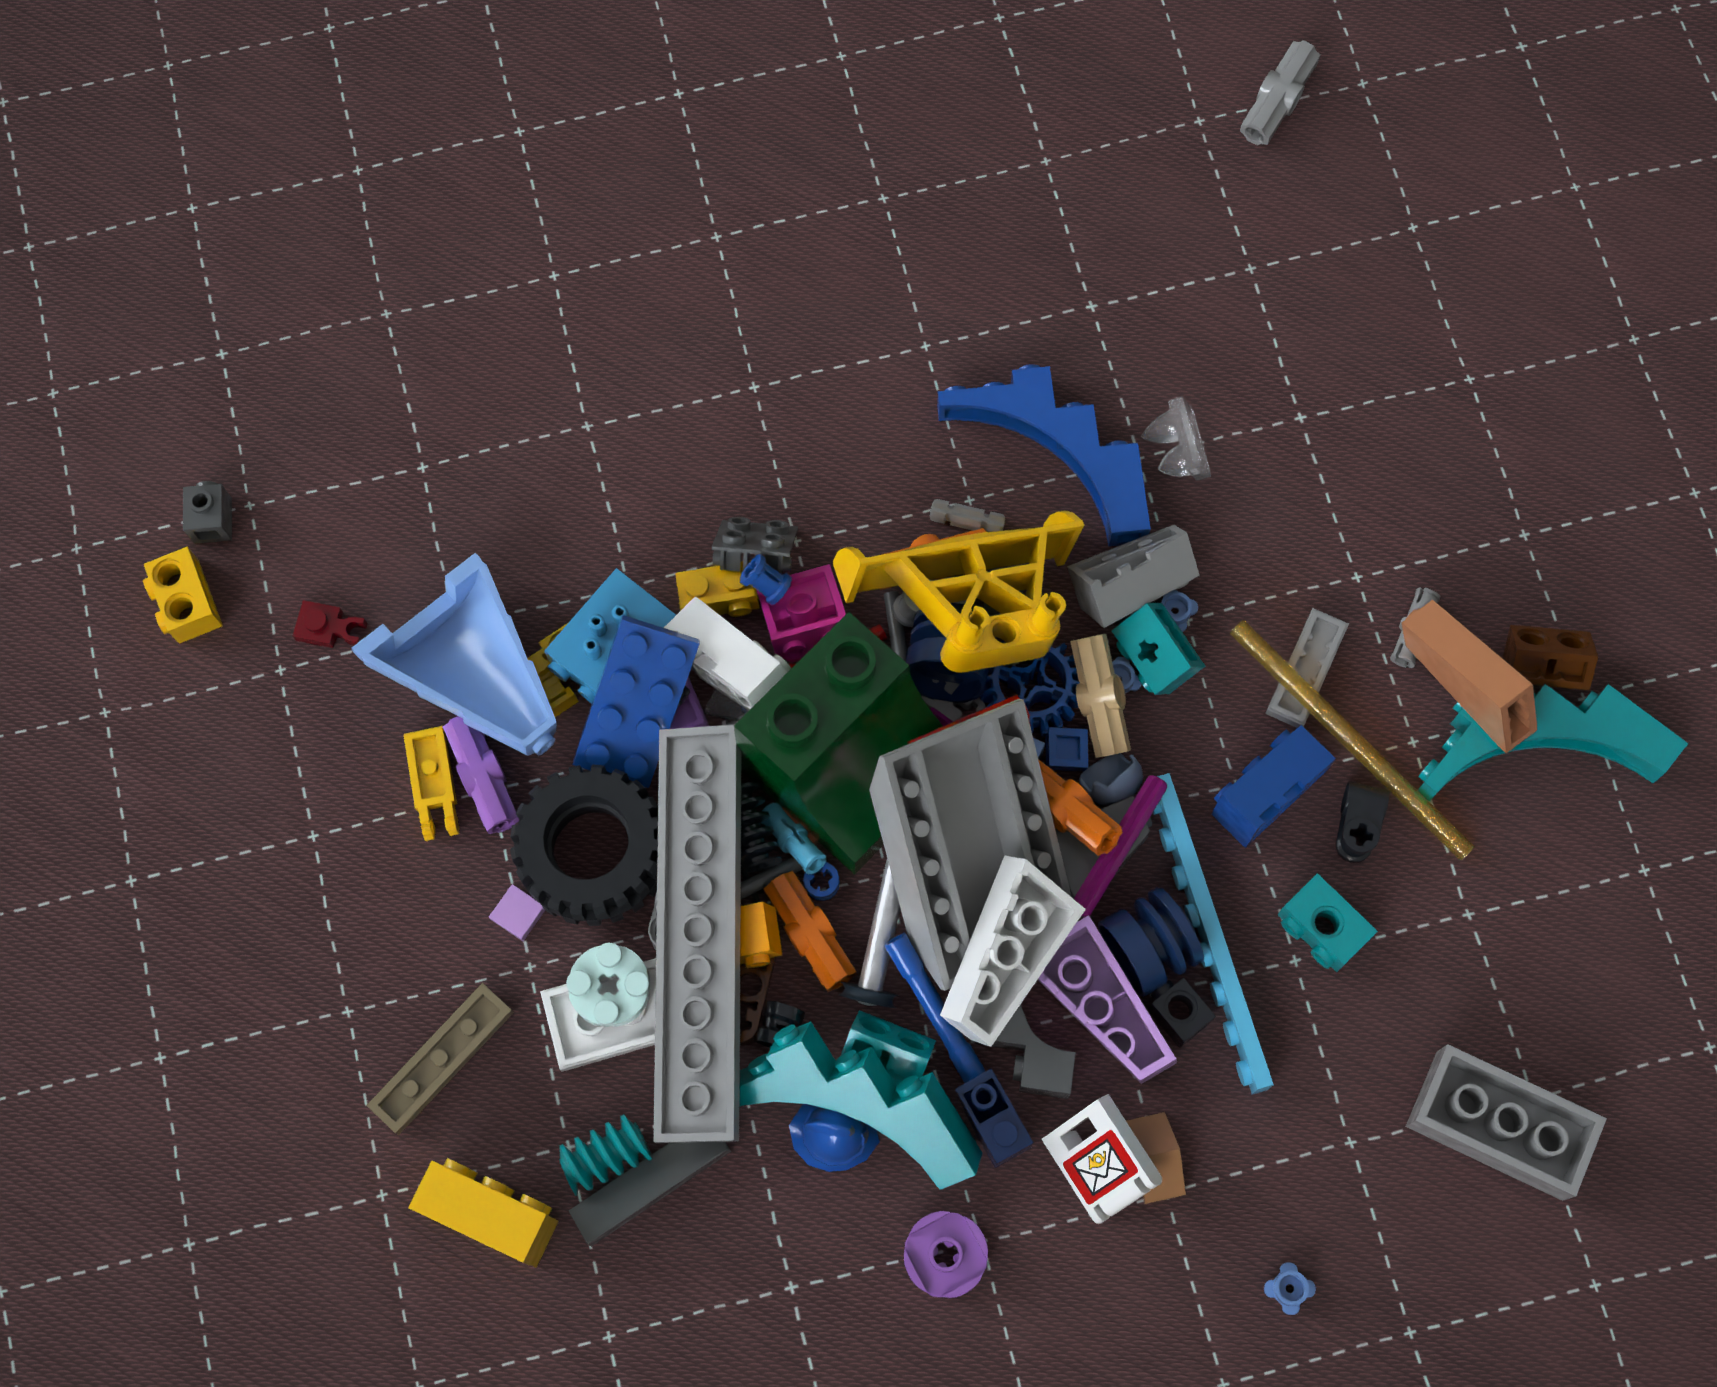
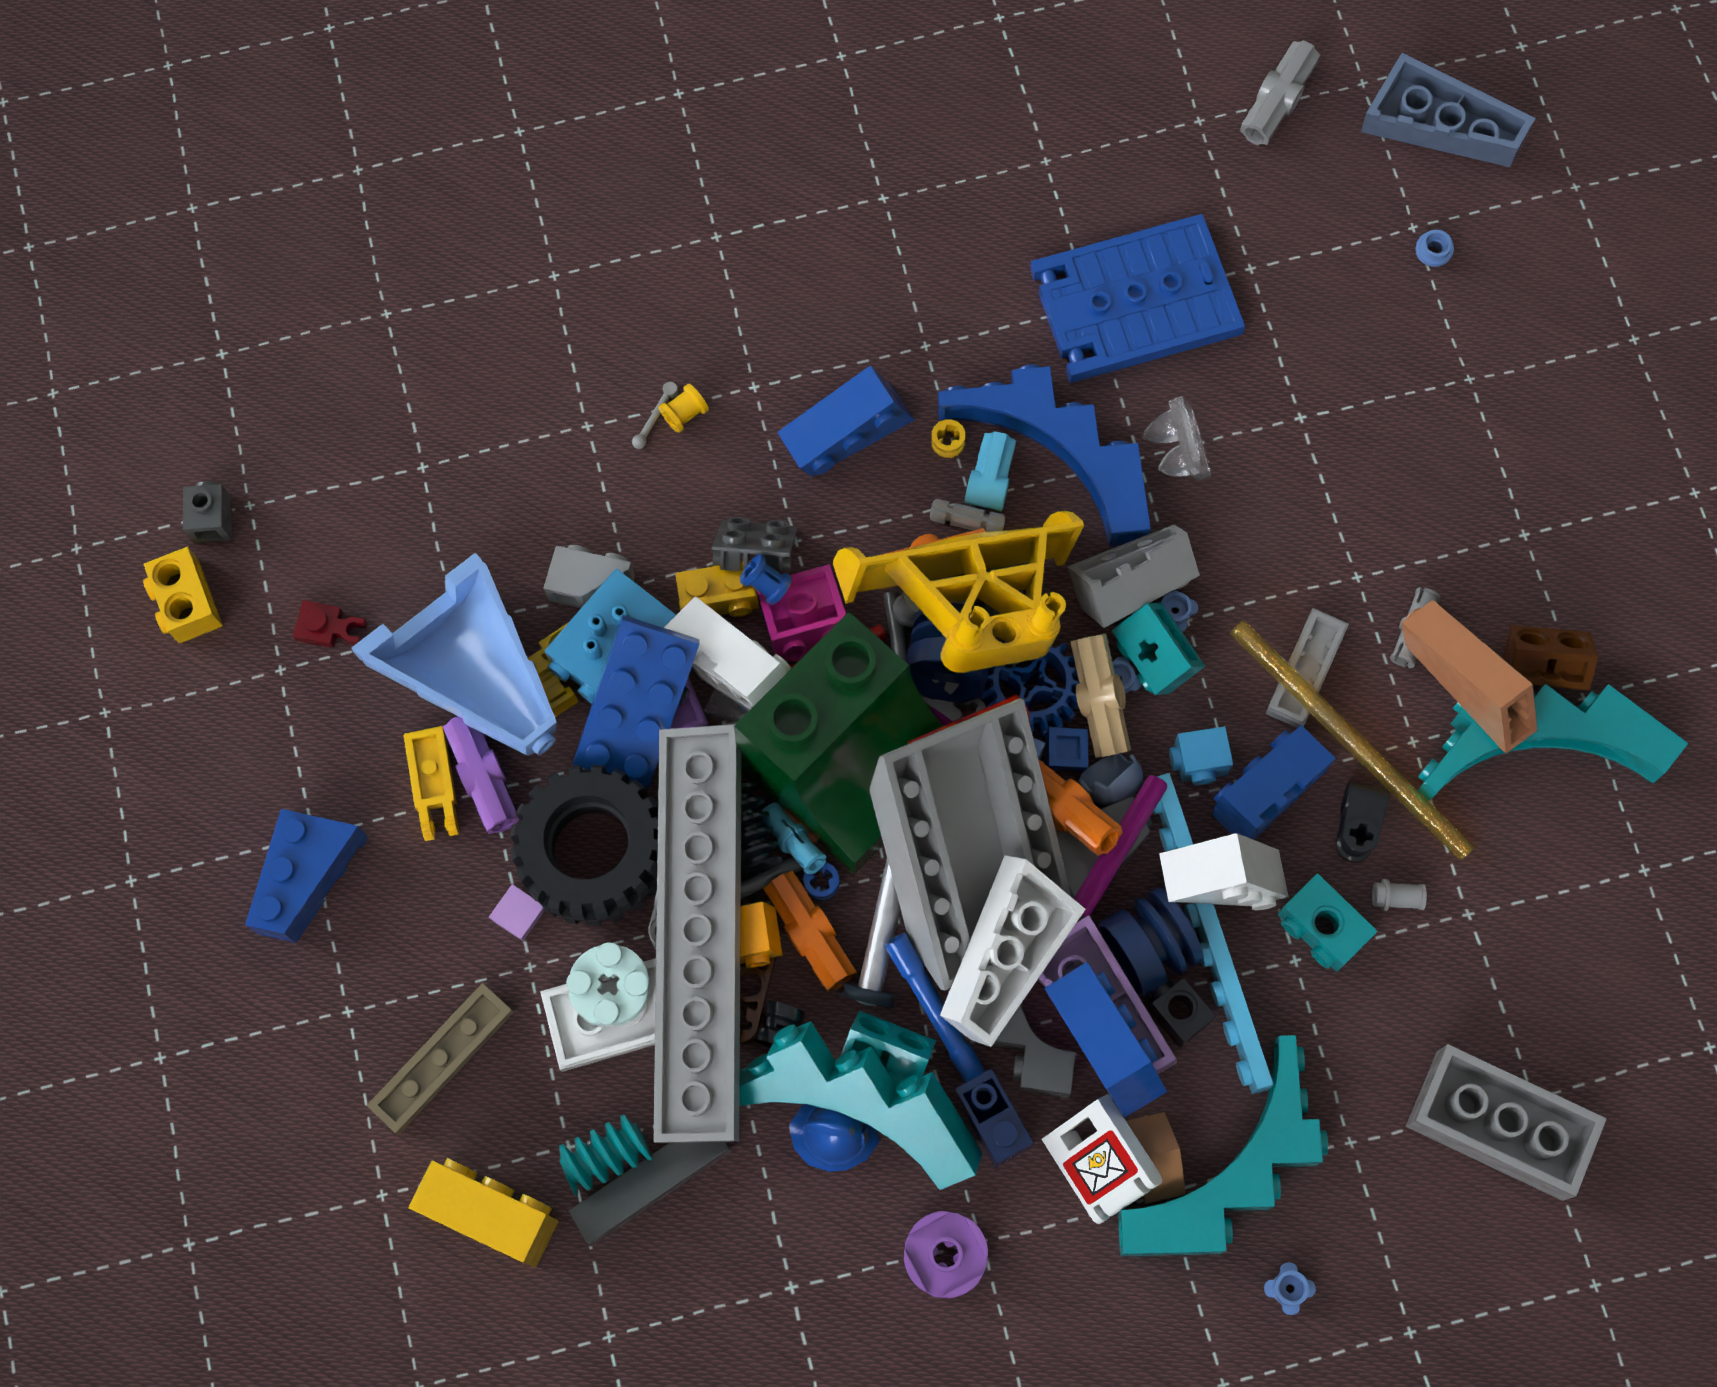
(299, 871): none -> blue wedge
(579, 573): none -> light grey slope
(669, 391): none -> light grey hinge
(683, 408): none -> yellow bush
(845, 422): none -> blue wedge
(940, 430): none -> yellow bush
(990, 479): none -> medium azure piece
(1107, 1038): none -> blue wedge
(1137, 298): none -> blue door
(1201, 755): none -> dark azure brick
(1225, 873): none -> white wedge
(1280, 1139): none -> teal arch
(1398, 895): none -> light grey pin
(1439, 240): none -> medium blue plate
(1445, 115): none -> sand blue wedge

